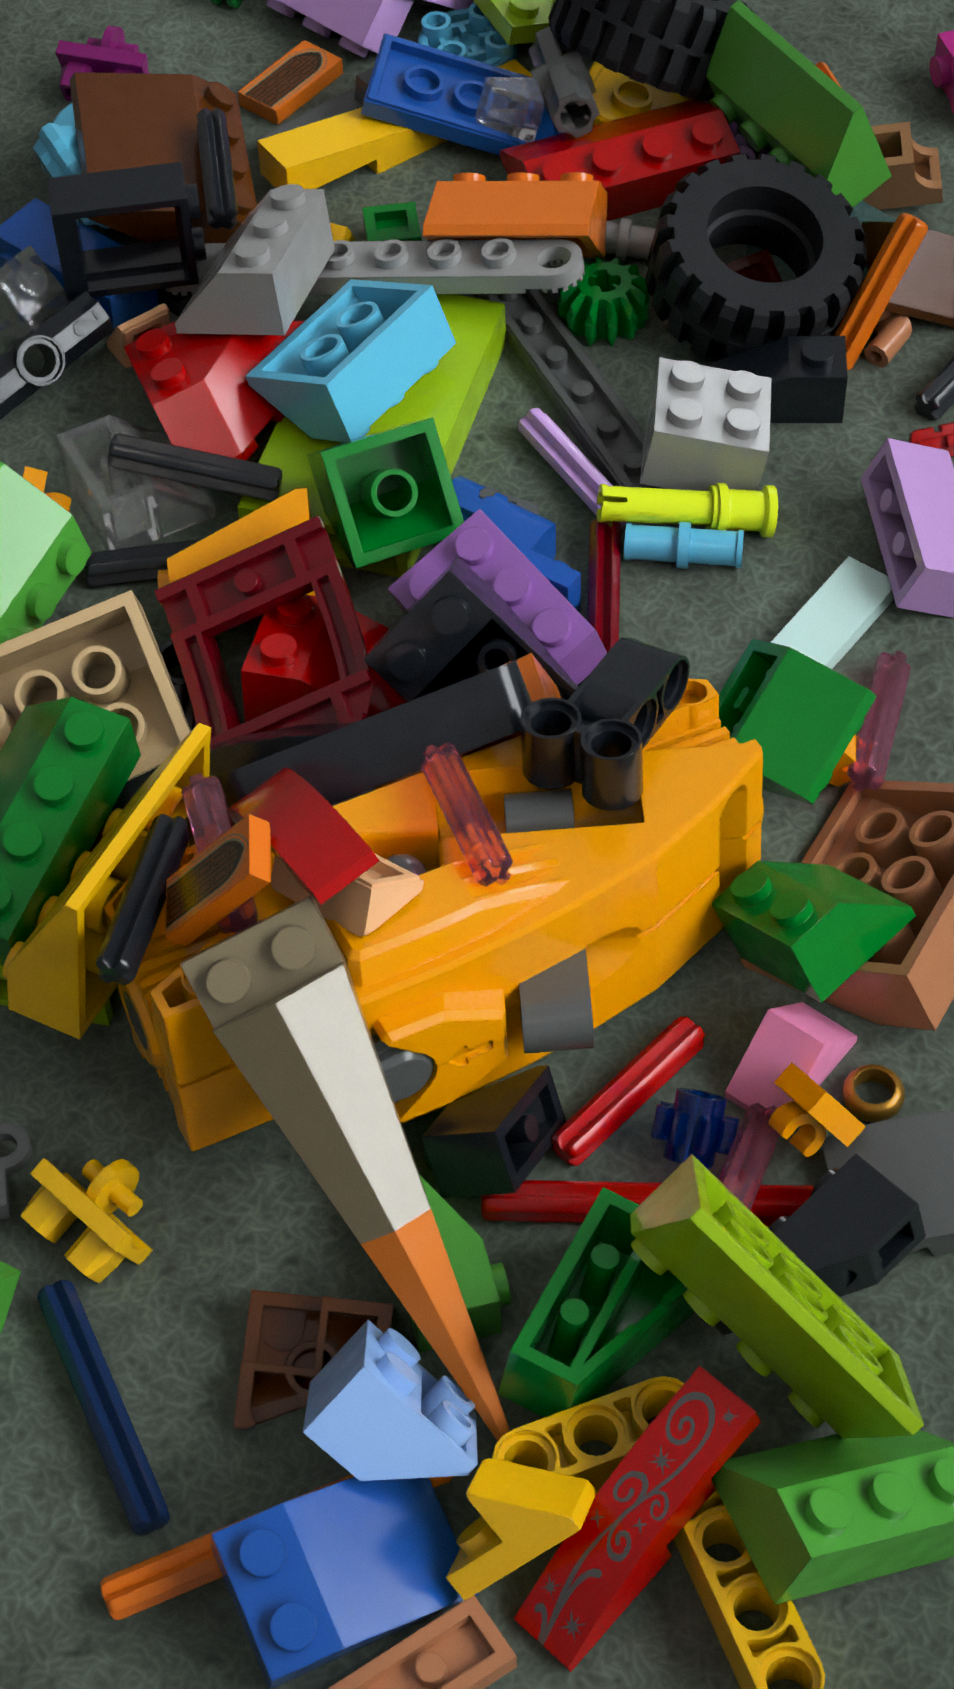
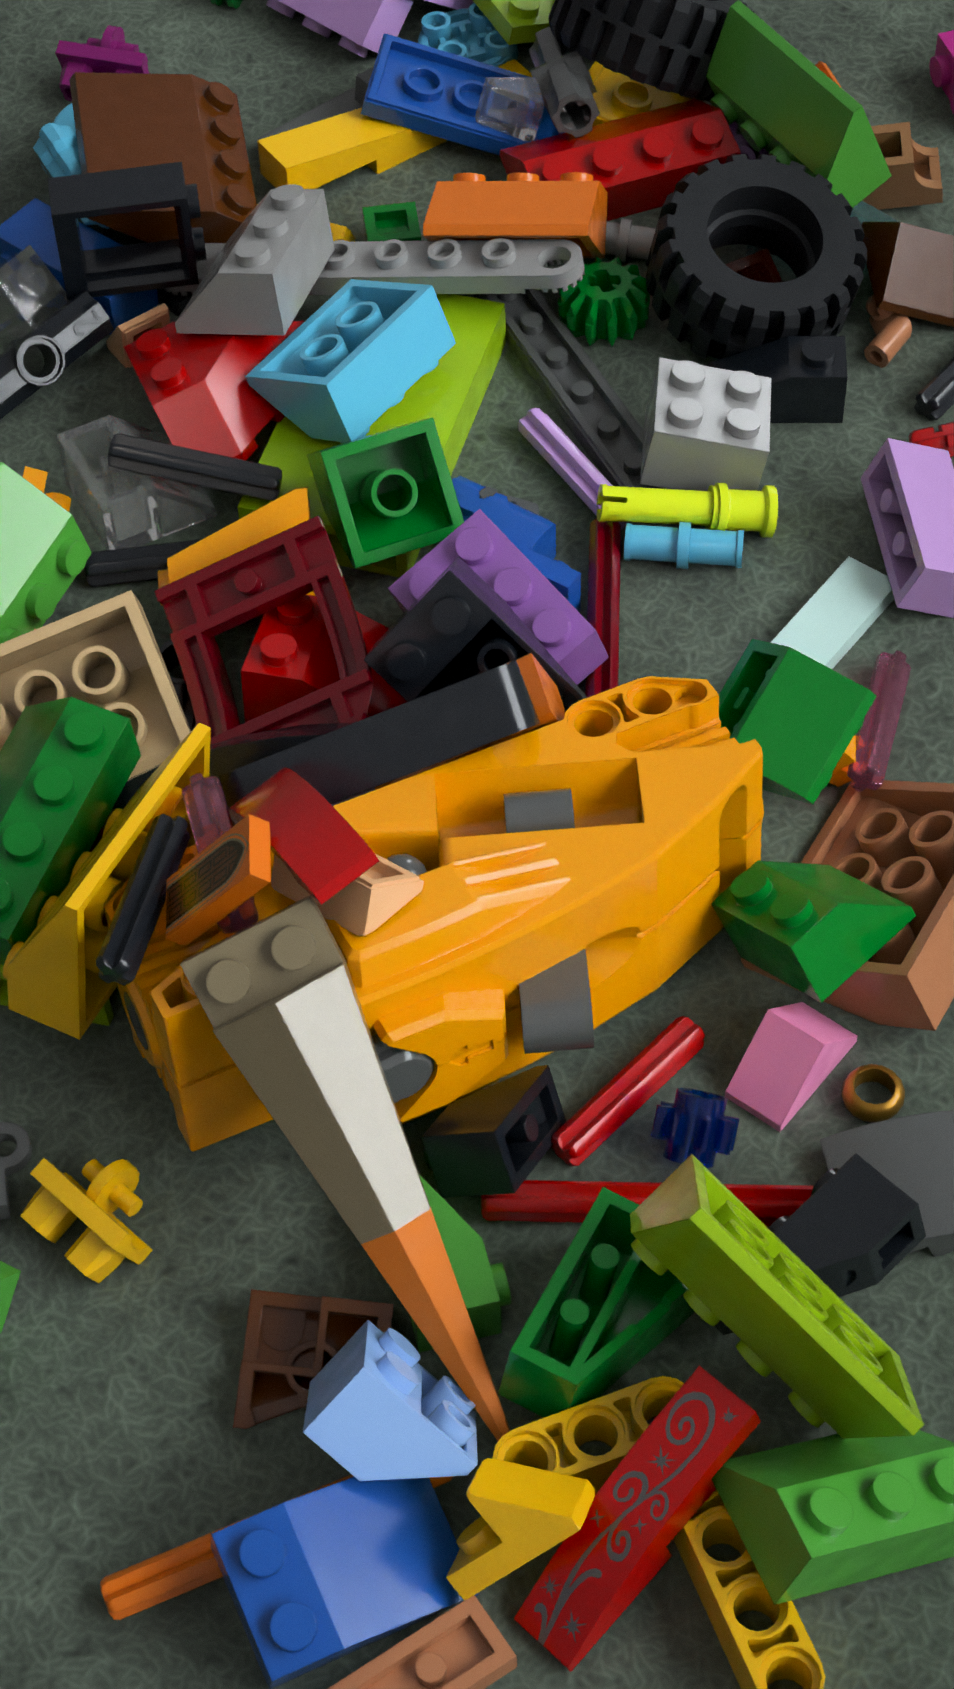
(103, 1408): dark blue axle -> none
(217, 169): black axle -> none
(290, 82): tile -> none
(467, 815): clear pink axle -> none
(604, 724): black piece -> none
(750, 1154): clear pink axle -> none
(813, 1111): light orange tile -> none
(880, 284): orange axle -> none

